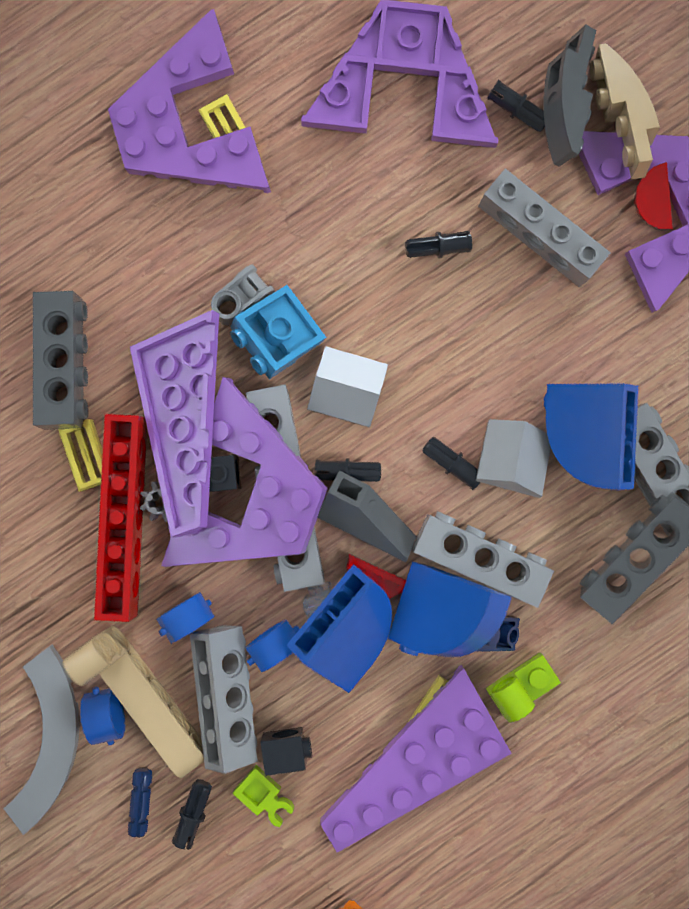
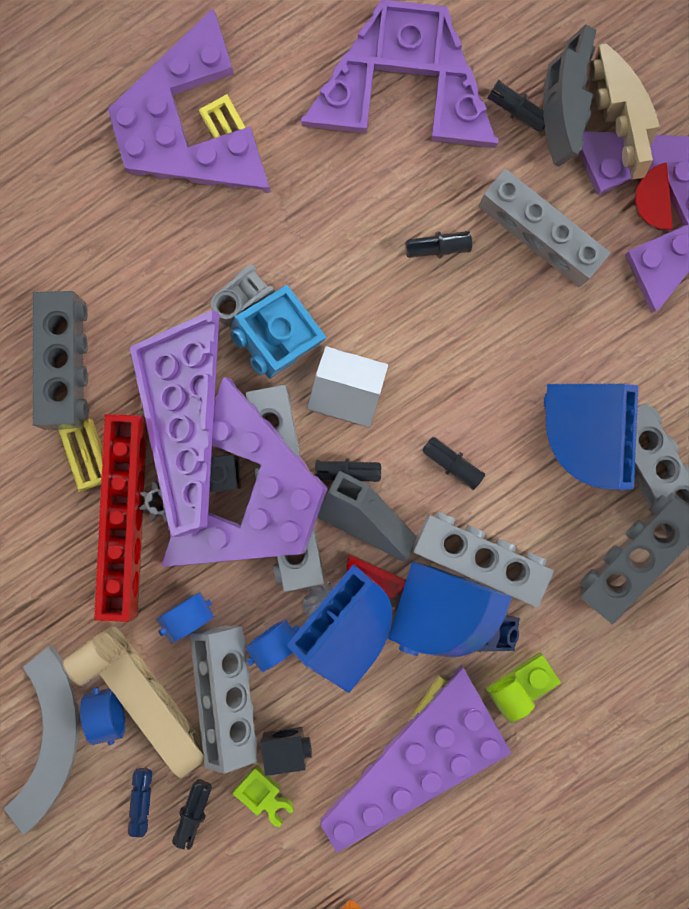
(514, 457): light grey slope -> none

